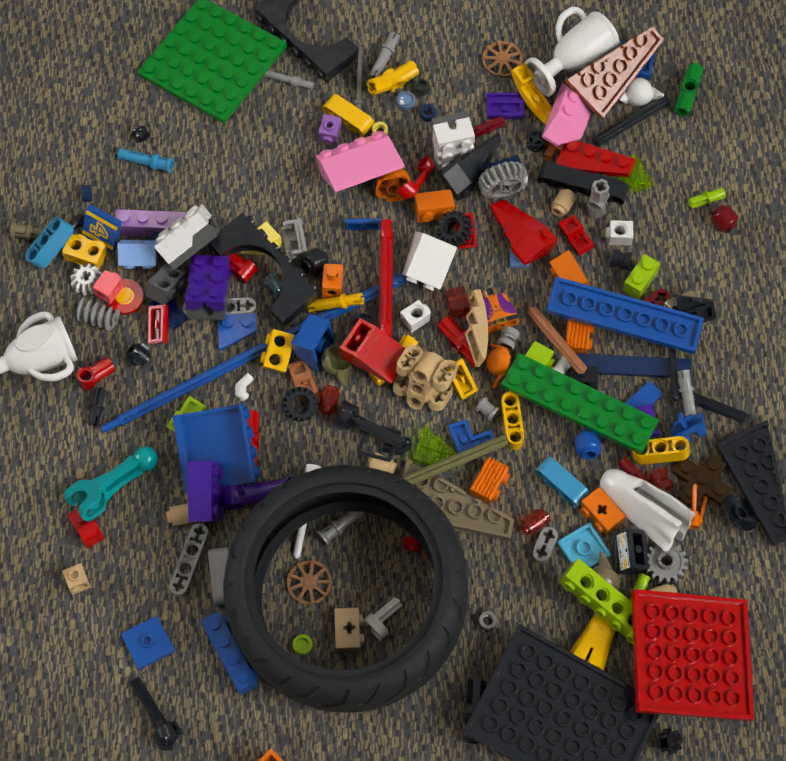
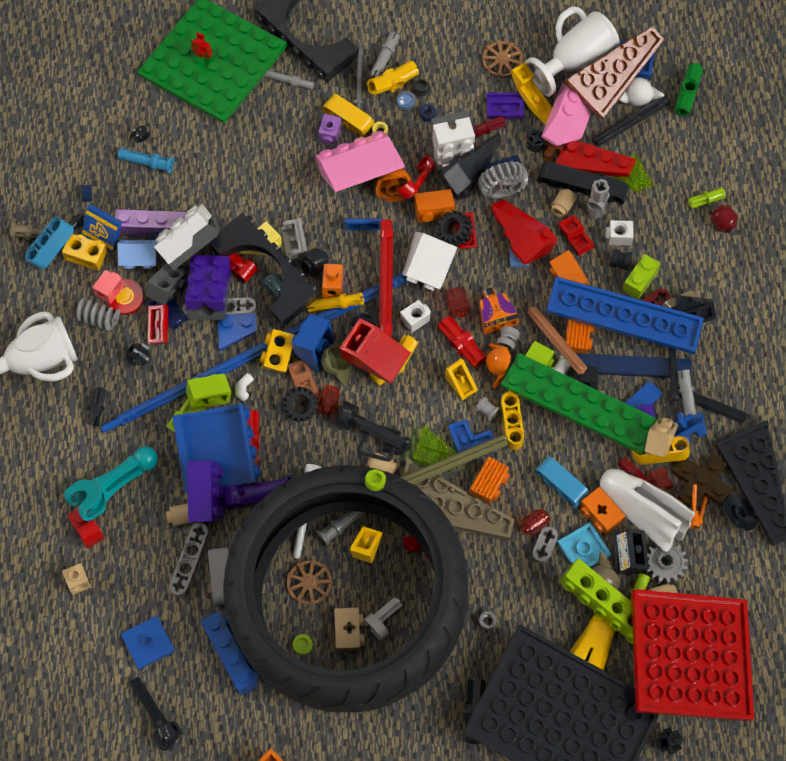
(80, 275): white gear -> none
(96, 373): red piece -> none
(200, 47): none -> red plate
(208, 391): none -> lime brick
(366, 544): none -> yellow slope
(375, 480): none -> lime tile
(424, 379): tan piece -> none
(478, 327): tan slope -> none
(587, 445): blue head -> none
(660, 437): none -> tan slope

